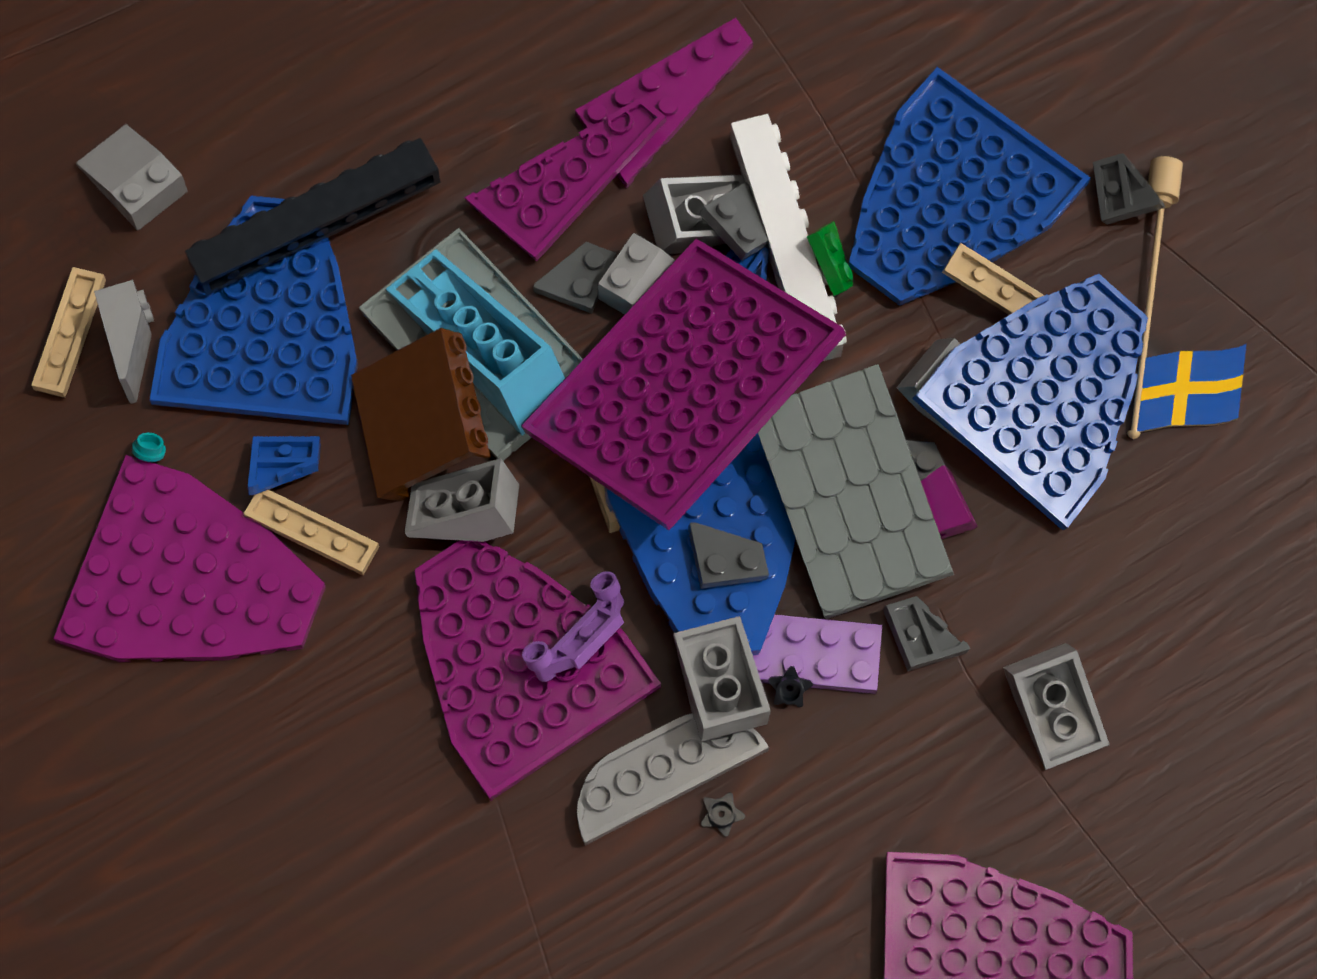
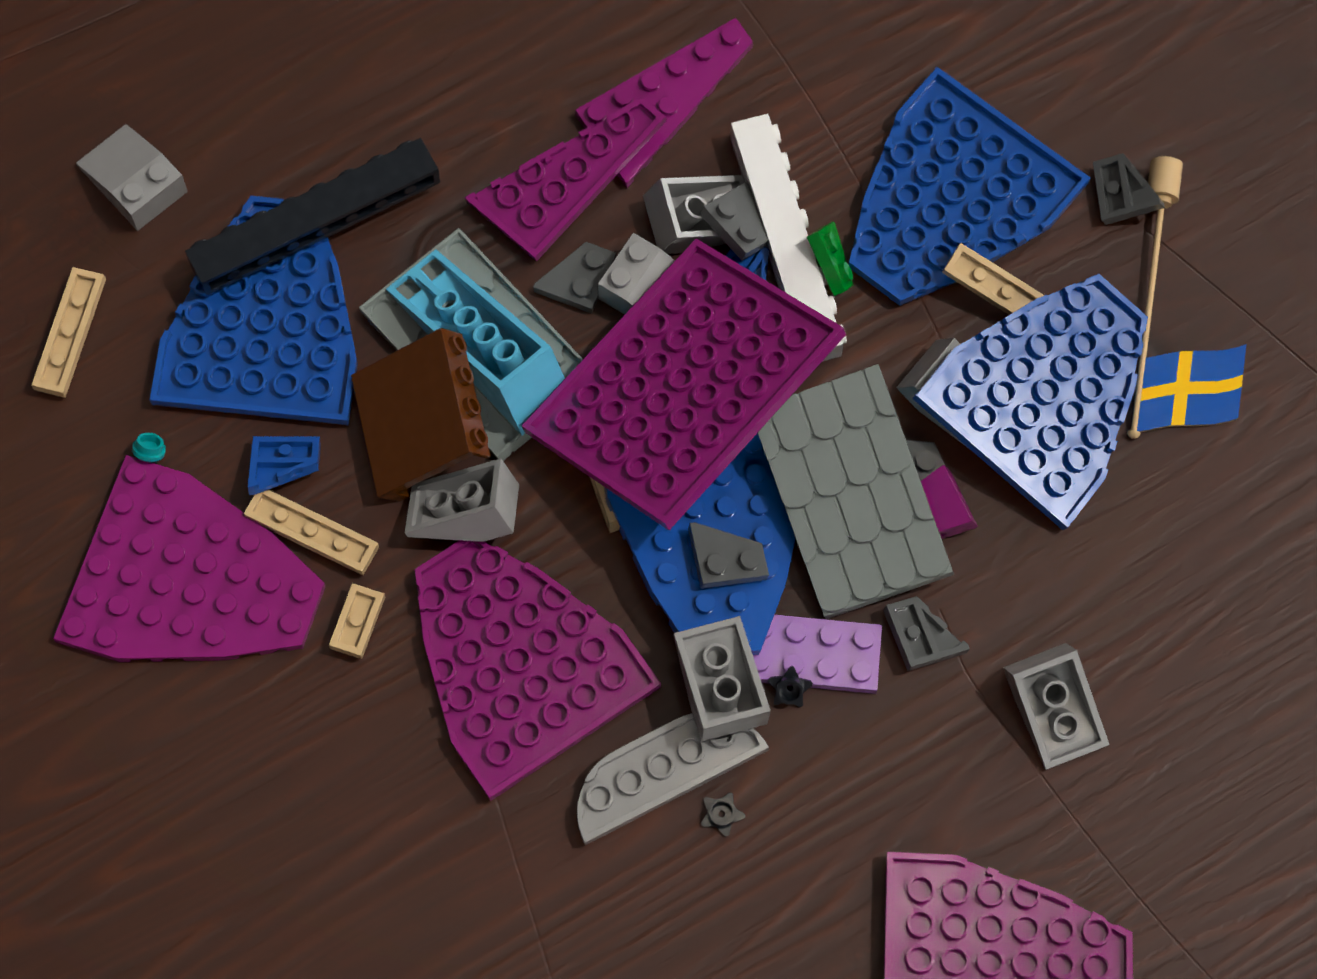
(128, 331): light grey slope -> none
(357, 621): none -> tan plate
(584, 637): medium lavender plate -> none

